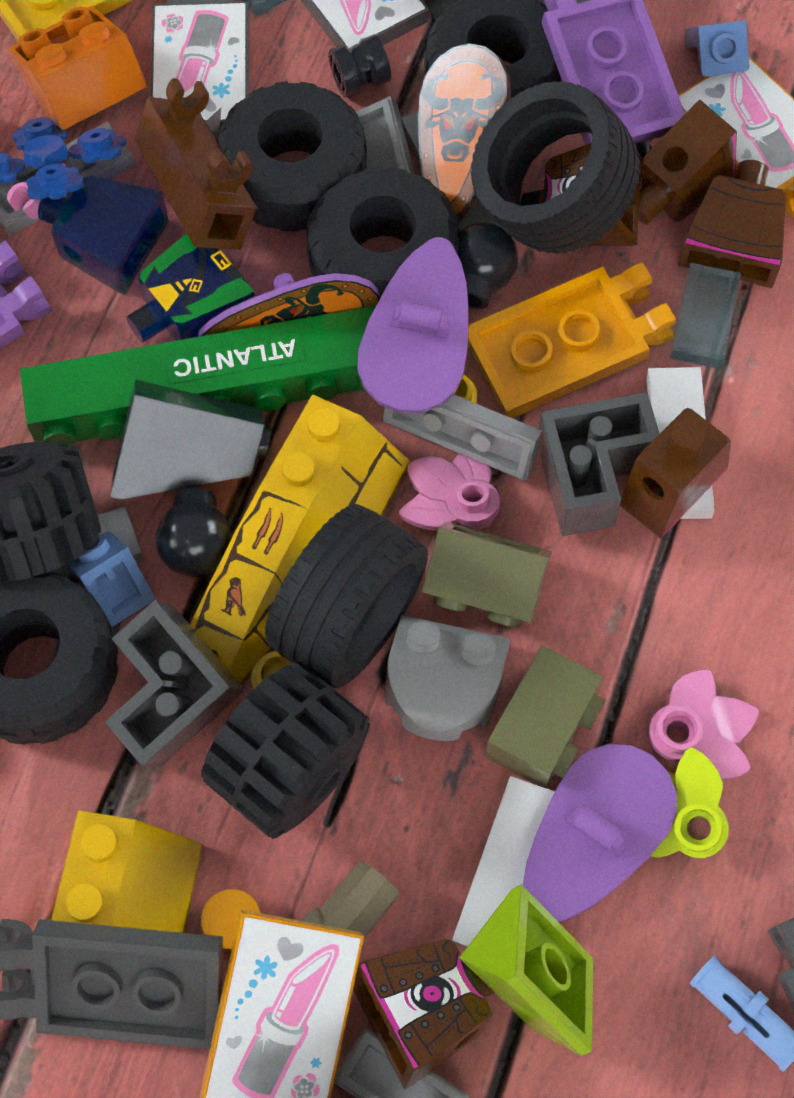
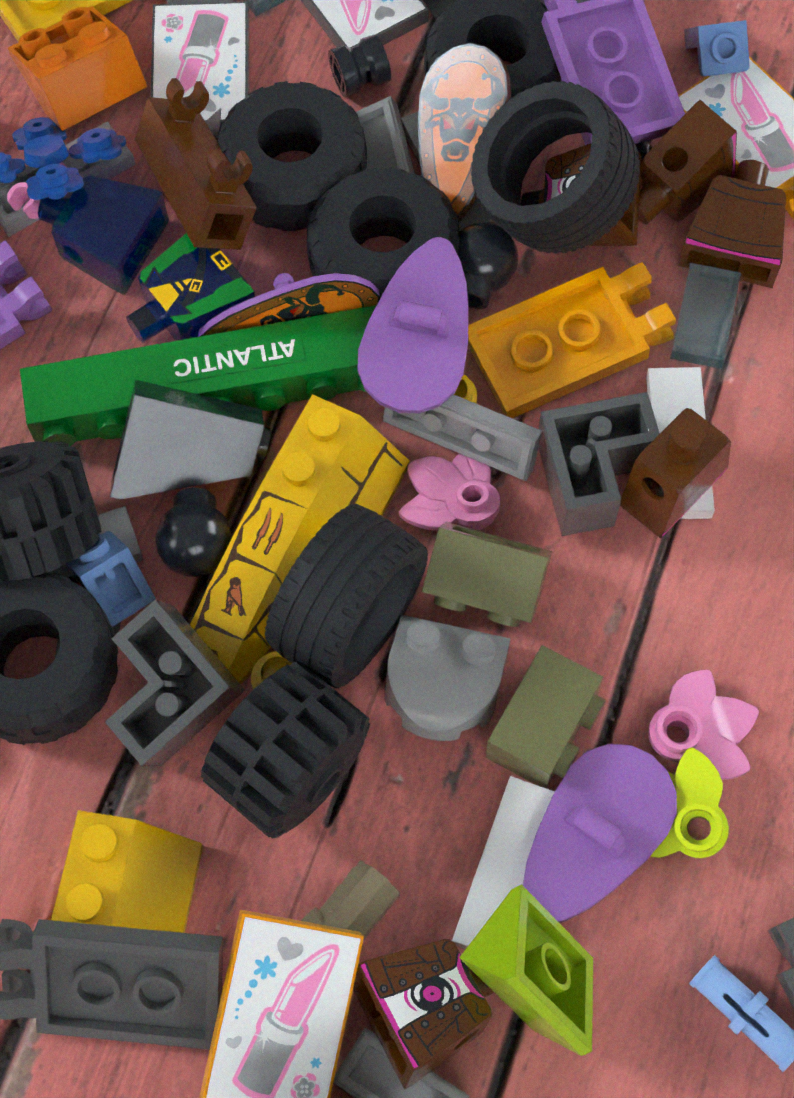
(222, 913): light orange tile -> none

